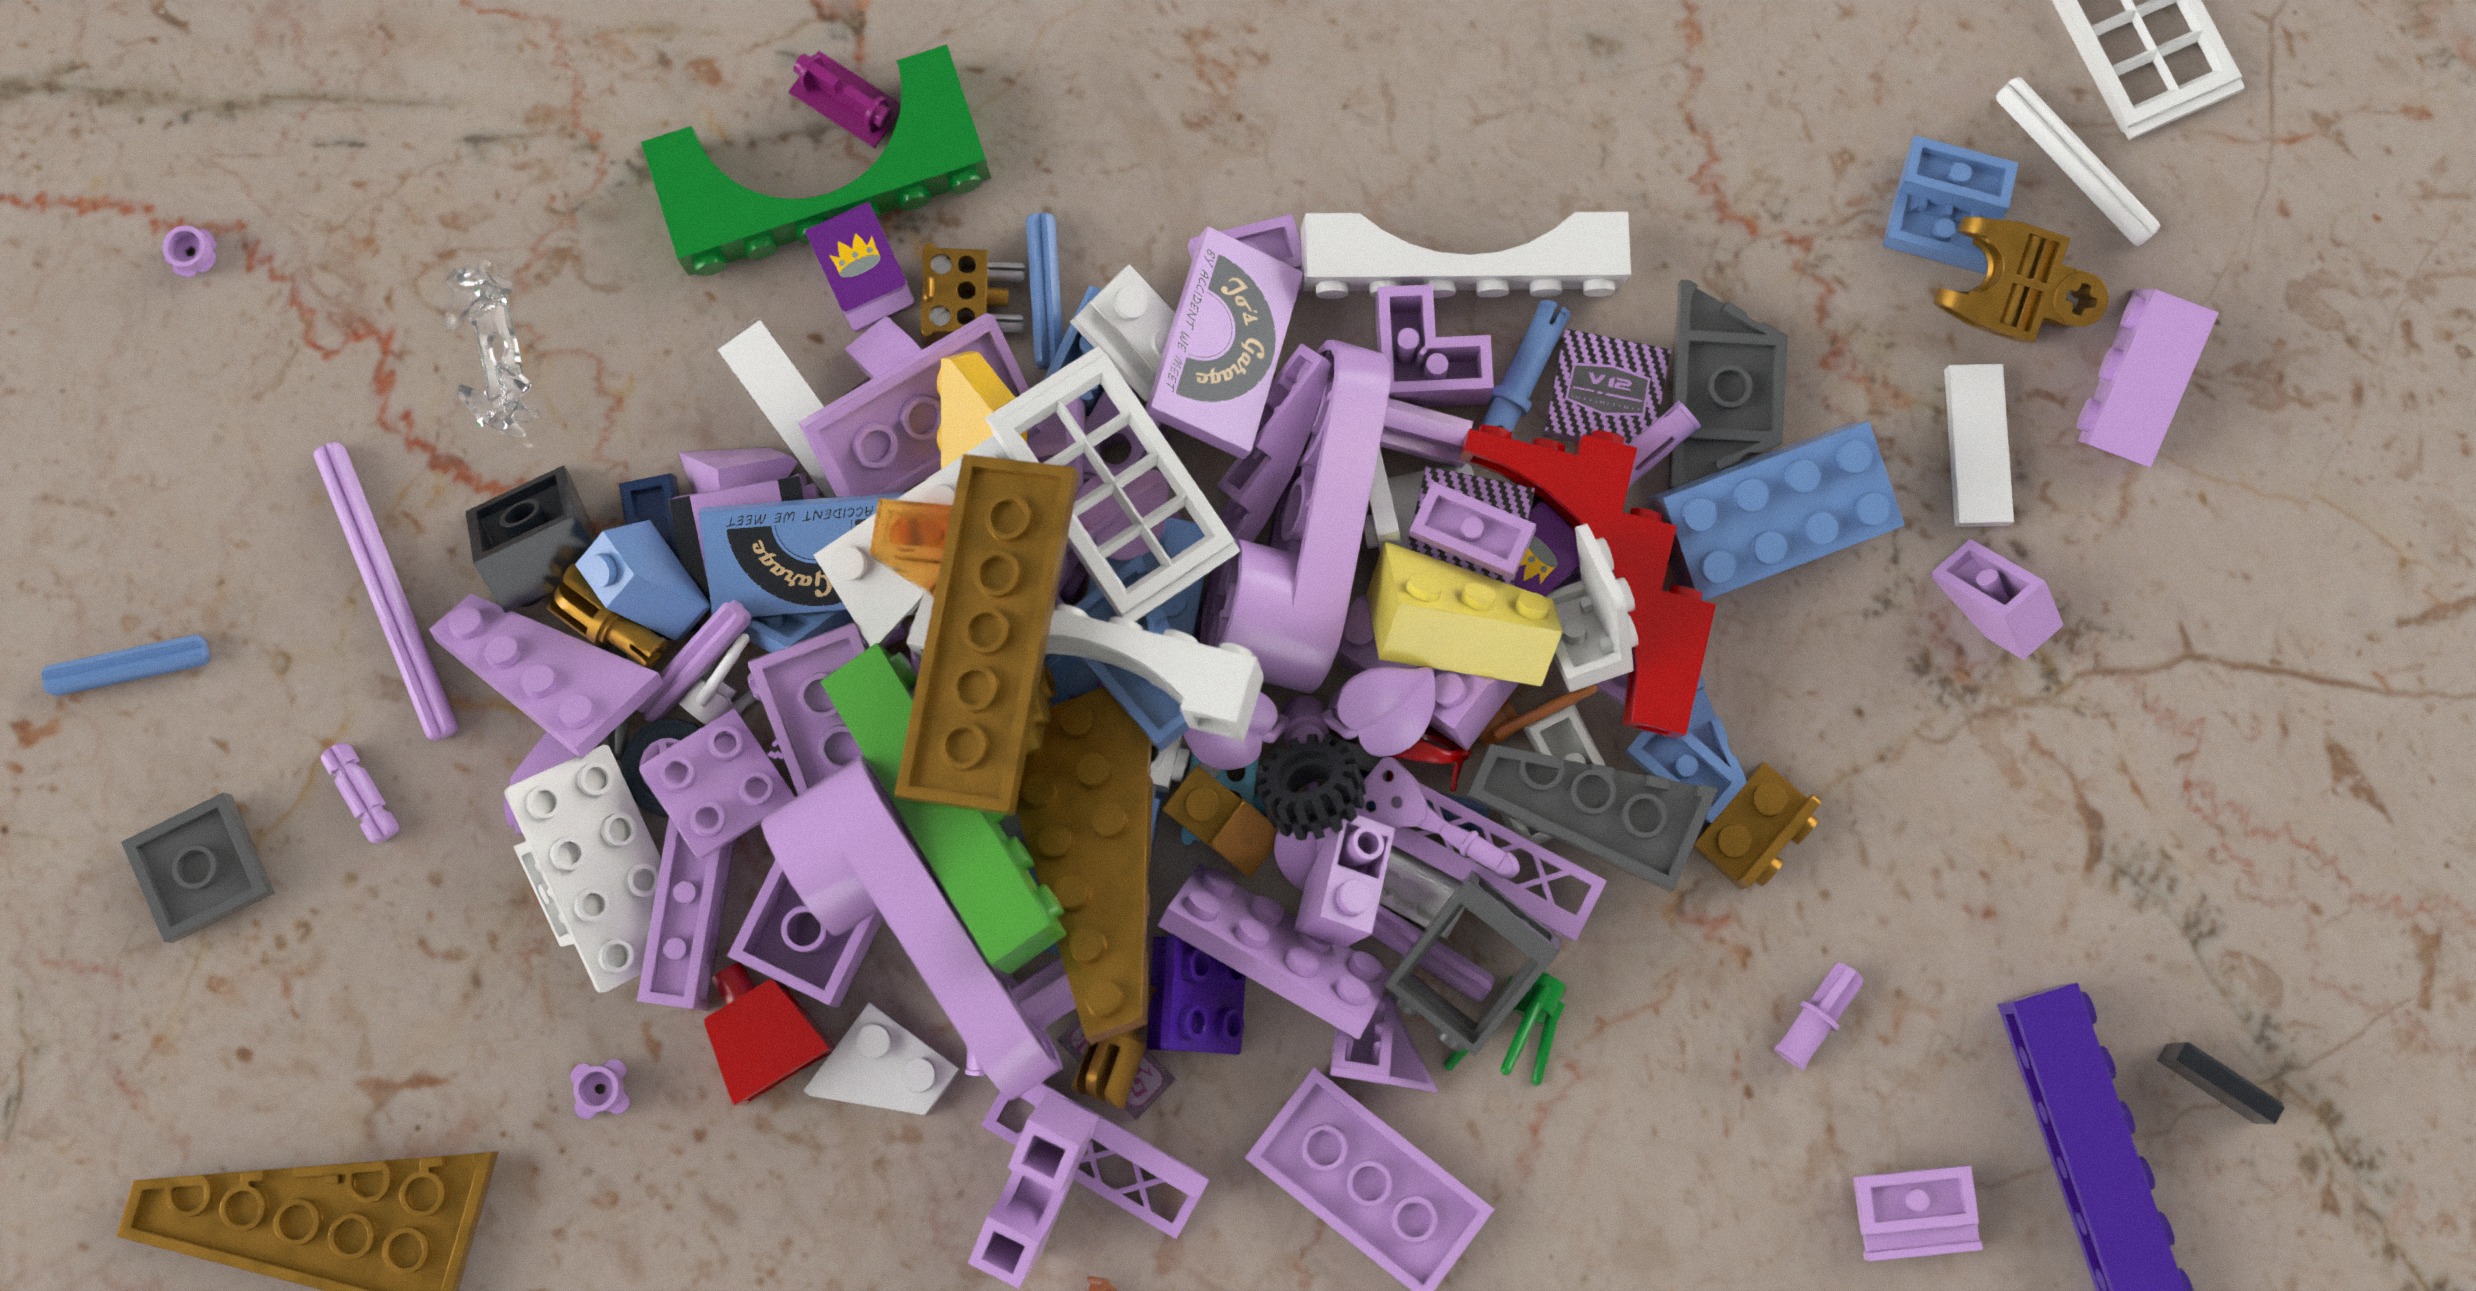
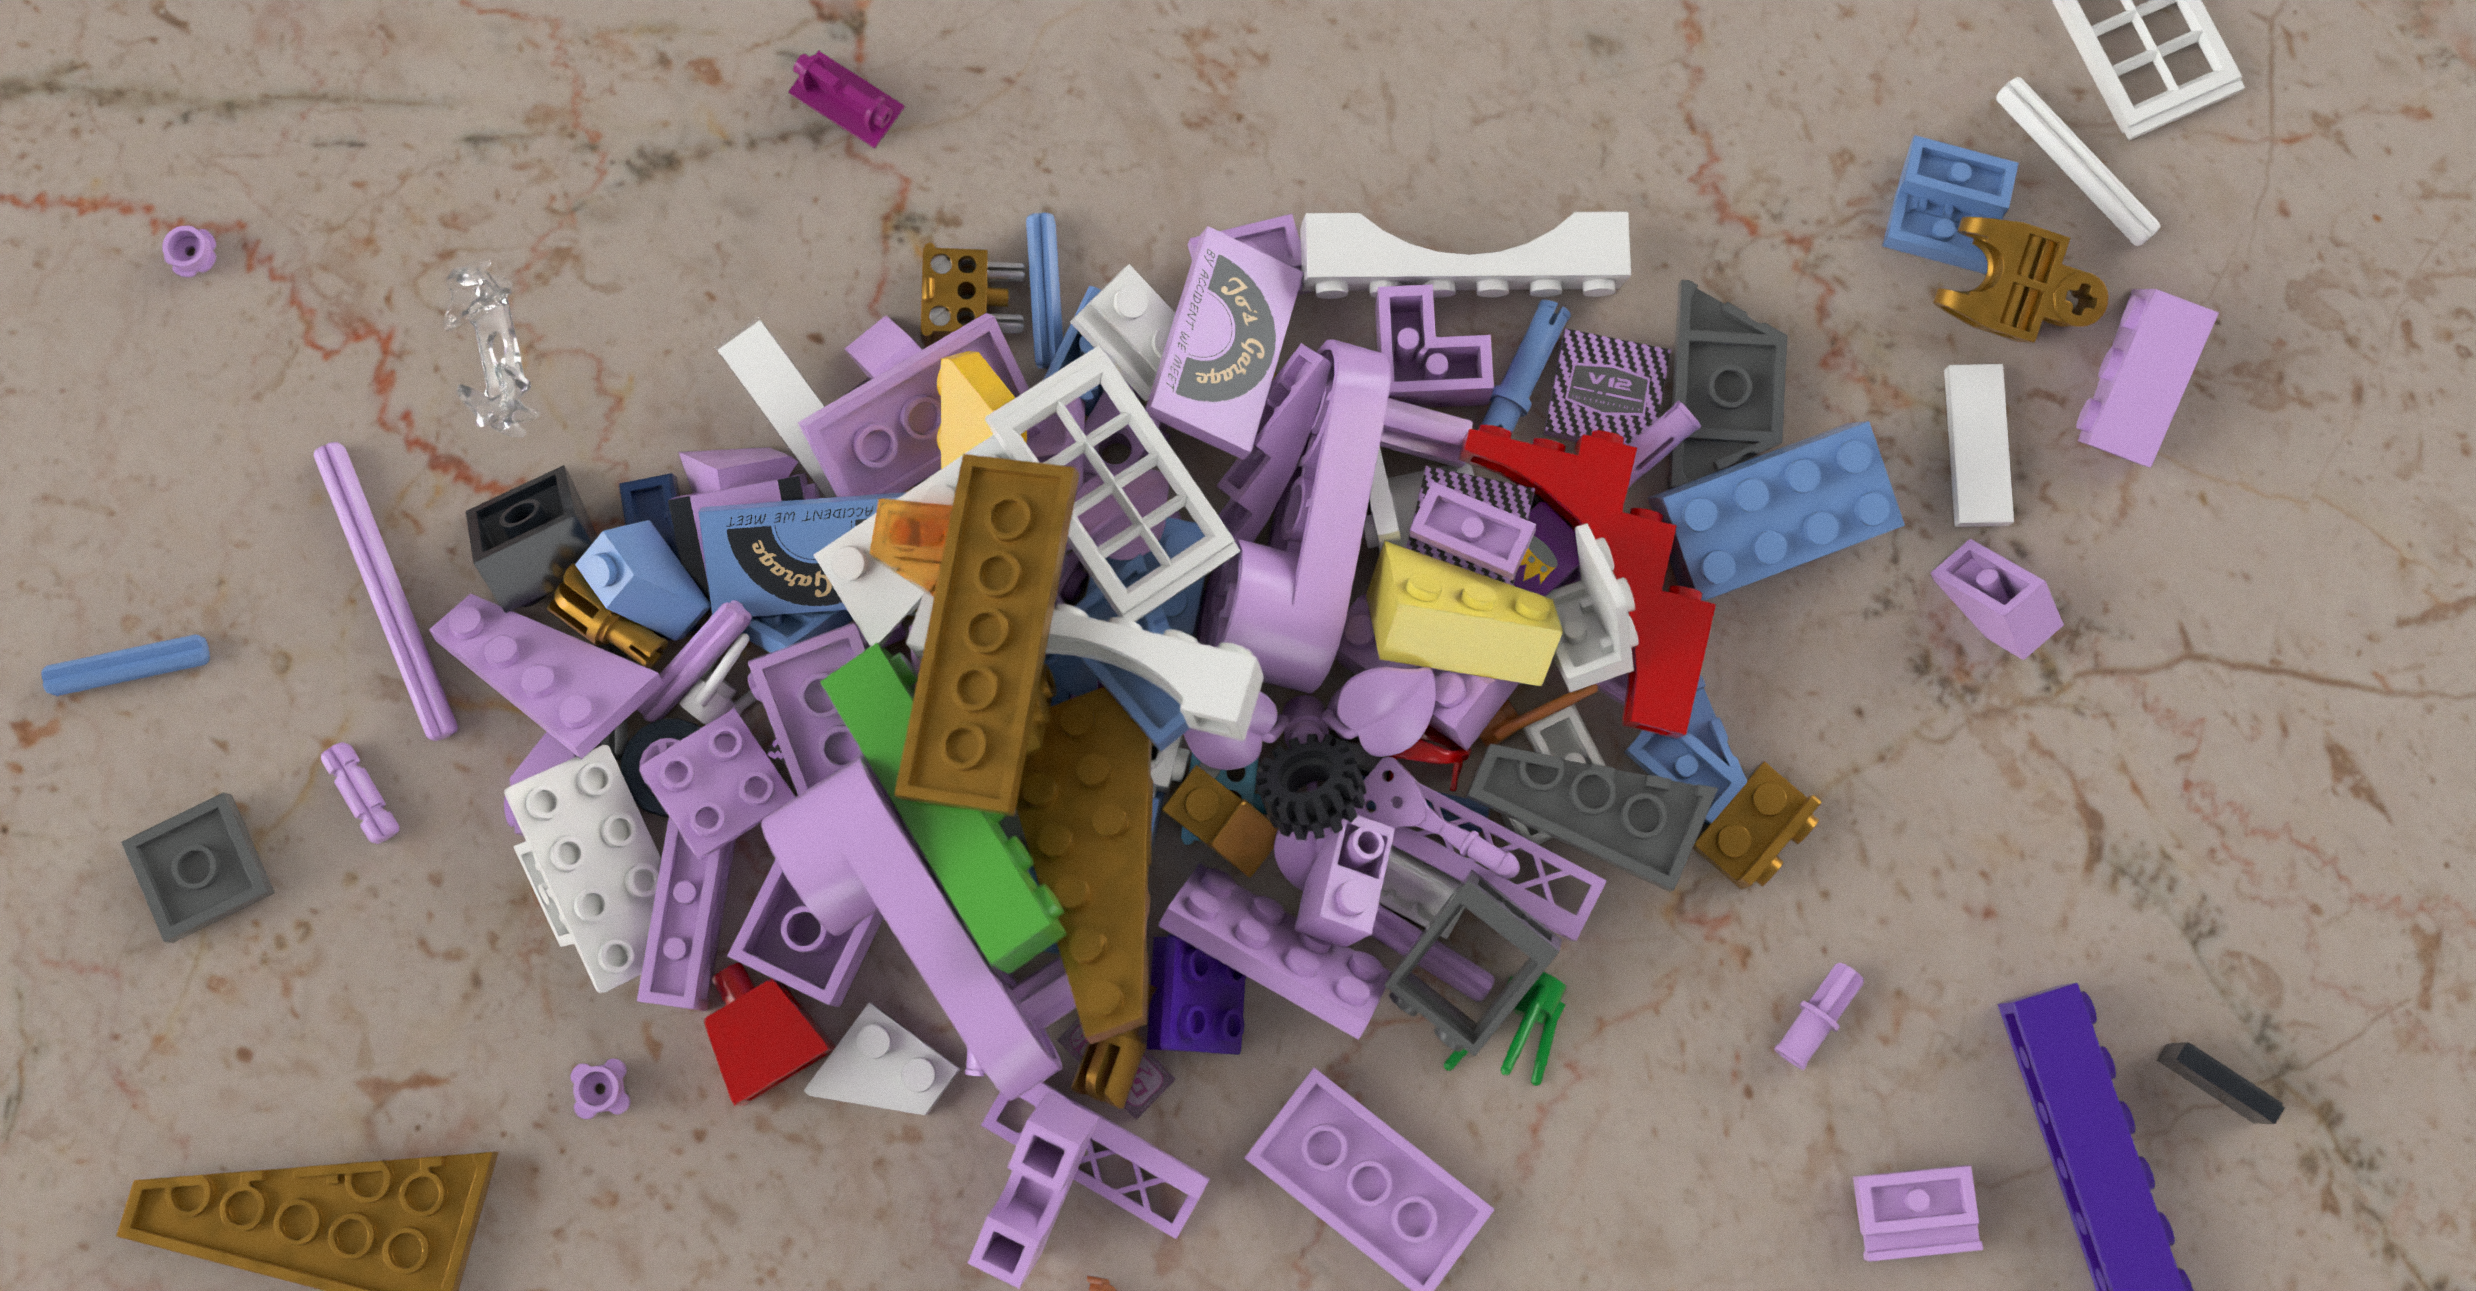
(722, 221): green arch -> none
(860, 267): dark purple piece -> none
(1382, 1053): lavender slope -> none

